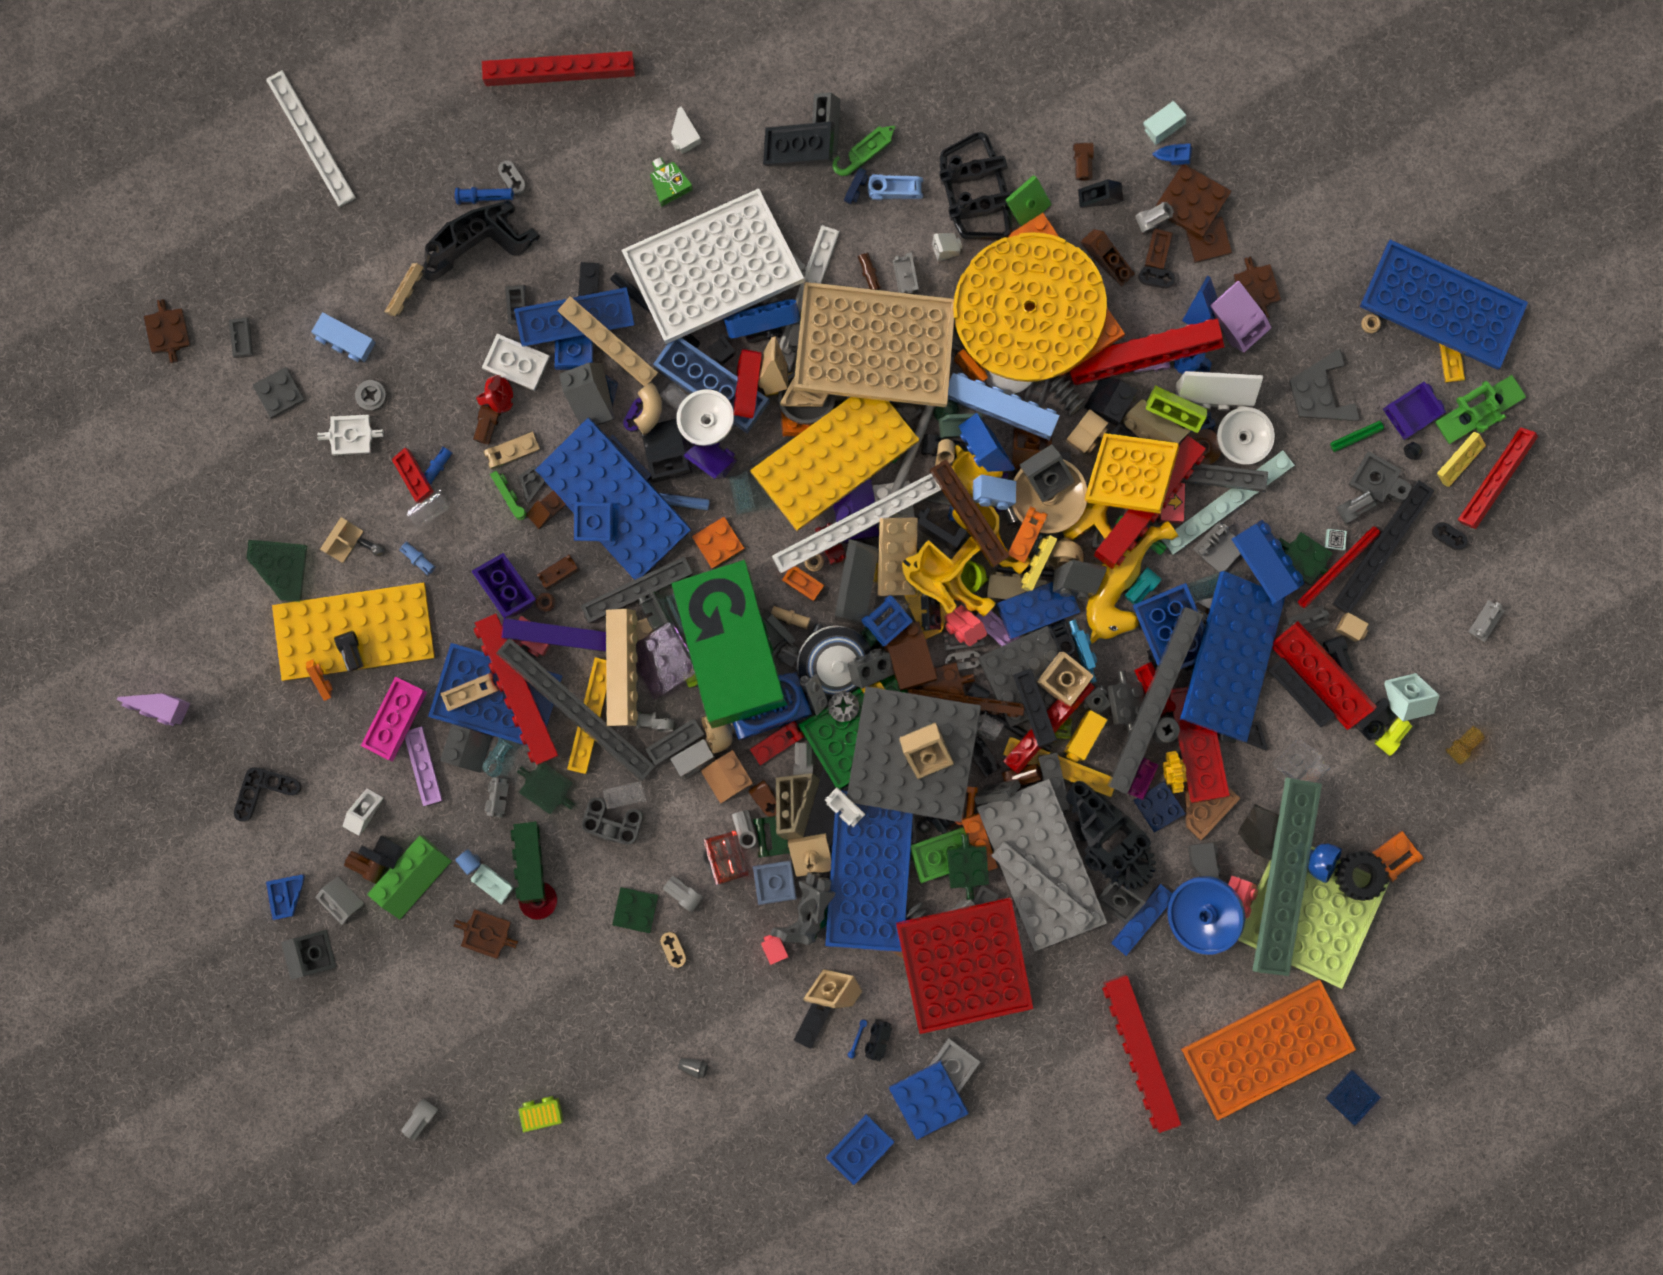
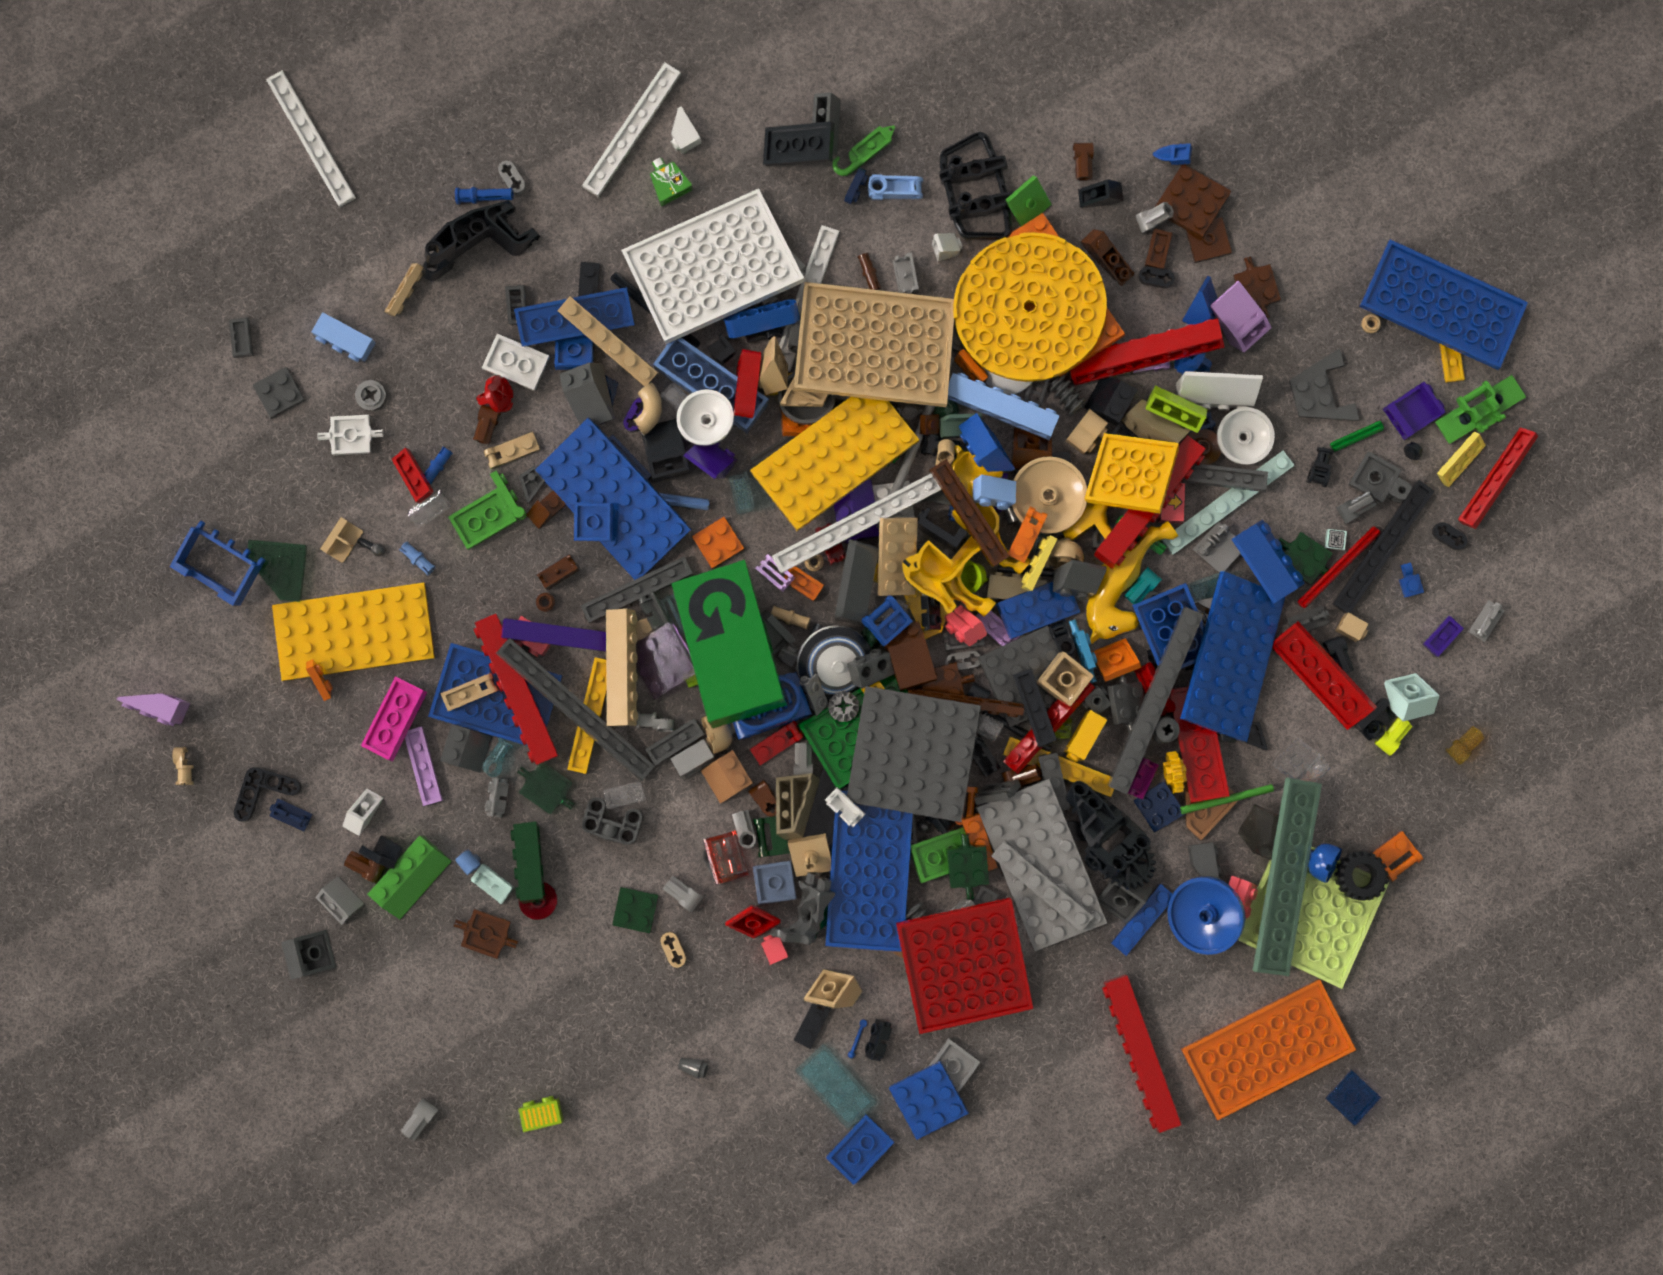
(166, 331): reddish brown plate -> none
(184, 770): none -> tan connector
(185, 569): none -> blue hinge
(284, 895): blue wing -> none
(290, 814): none -> dark blue hinge
(348, 646): black piece -> none
(482, 519): none -> bright green plate
(504, 586): dark purple slope -> none
(558, 68): red brick -> none
(631, 129): none -> white plate
(753, 921): none -> red slope
(765, 564): none -> lavender tile
(835, 1086): none -> clear light blue plate
(926, 750): tan slope -> none
(929, 424): none -> reddish brown plate
(1047, 473): dark grey slope -> none
(1116, 660): none -> orange plate
(1164, 122): light aqua hinge -> none
(1233, 797): none -> bright green piece
(1301, 692): black plate -> none
(1320, 469): none -> black connector
(1411, 583): none -> blue plate
(1443, 636): none -> dark purple plate

